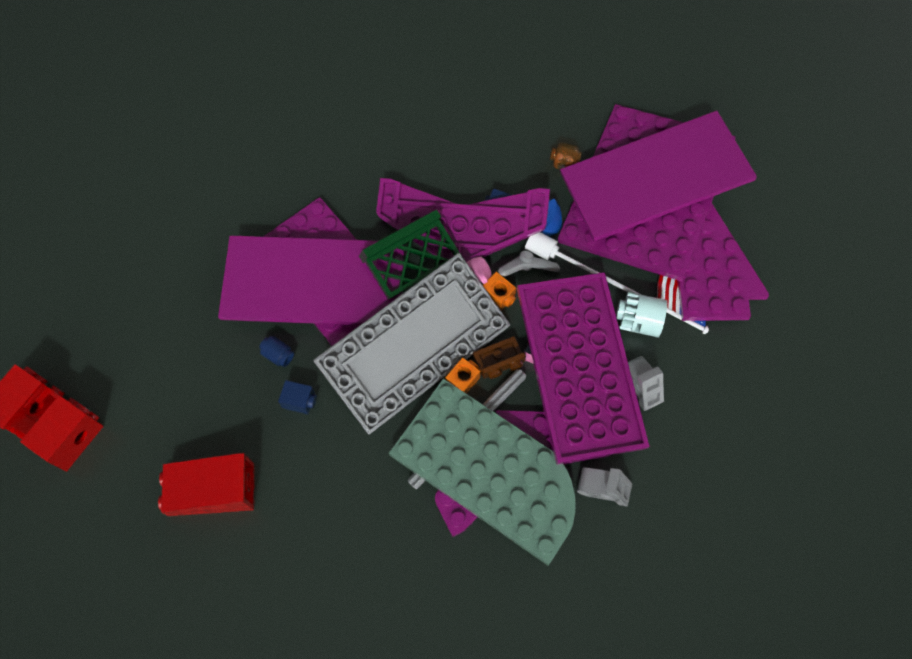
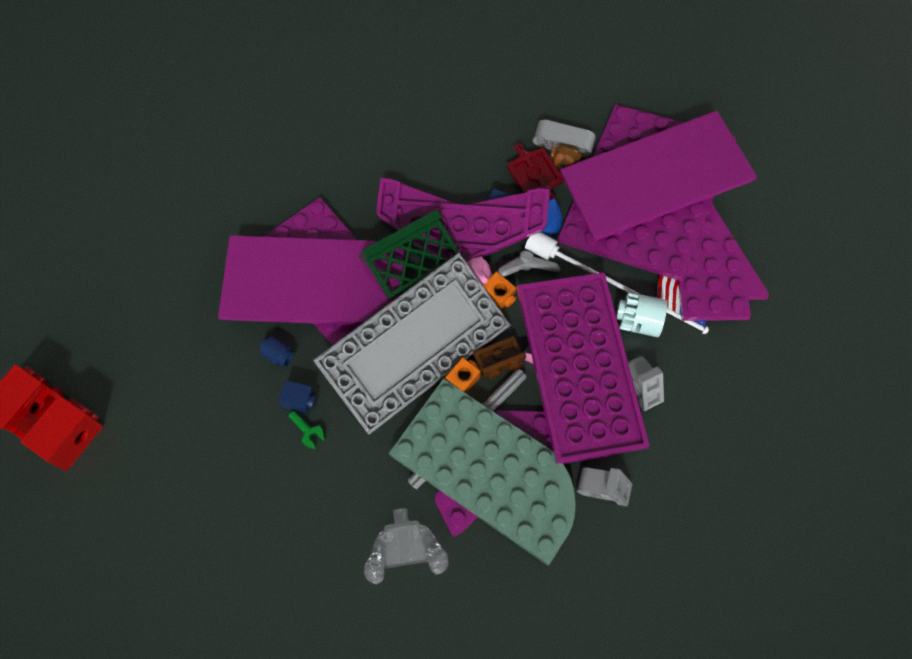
(207, 485): red slope -> none
(307, 430): none -> green bar
(404, 545): none -> clear torso
(534, 170): none -> dark red plate
(550, 134): none -> light grey beam

